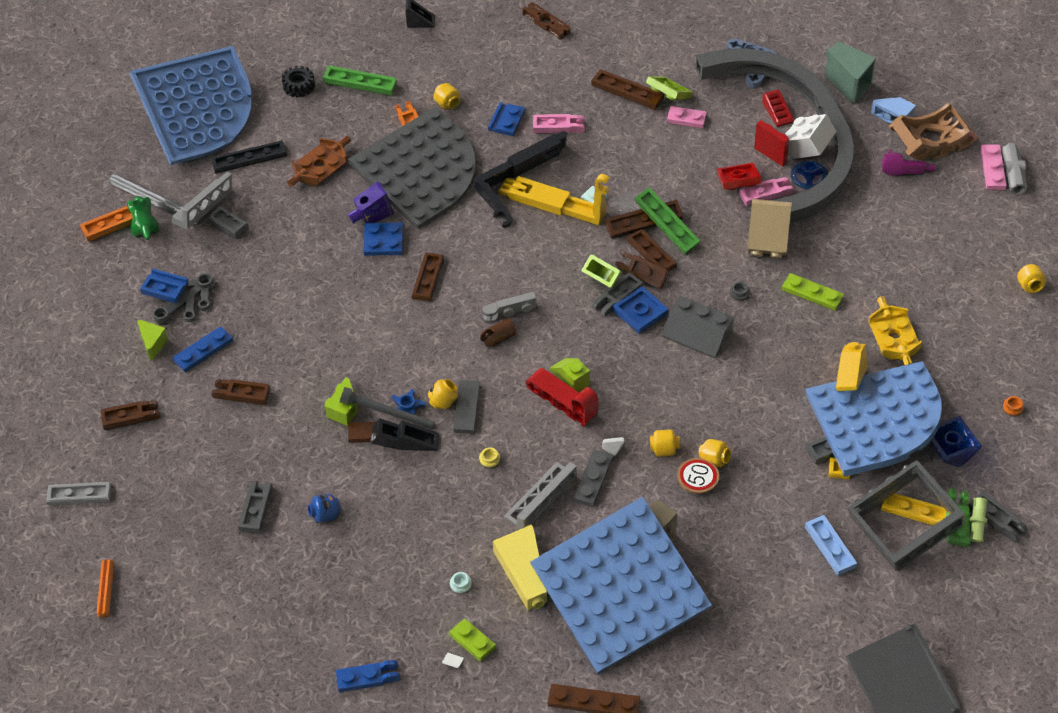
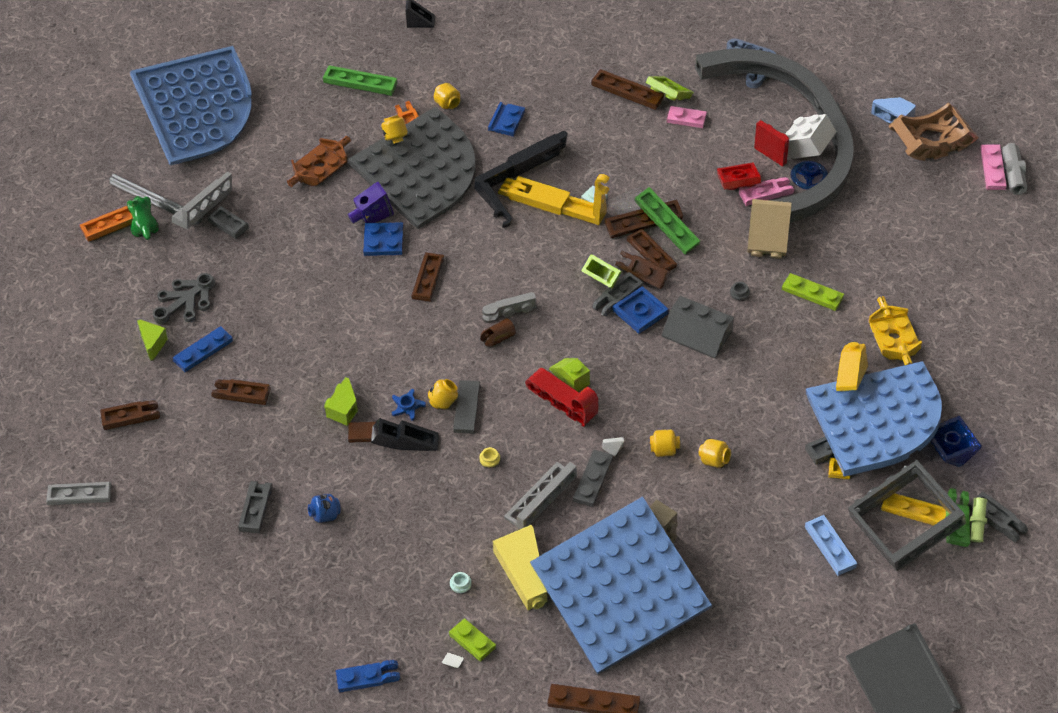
(105, 588): orange axle -> none
(164, 286): blue plate -> none
(248, 156): black tile -> none
(298, 74): black tyre -> none
(349, 396): dark grey piece -> none
(394, 129): none -> yellow head
(538, 14): reddish brown piece -> none
(558, 122): bright pink hinge -> none
(698, 476): piece -> none
(774, 98): red slope -> none
(849, 70): sand green slope -> none
(895, 165): magenta animal -> none
(1013, 406): orange plate -> none
(1031, 278): yellow head -> none

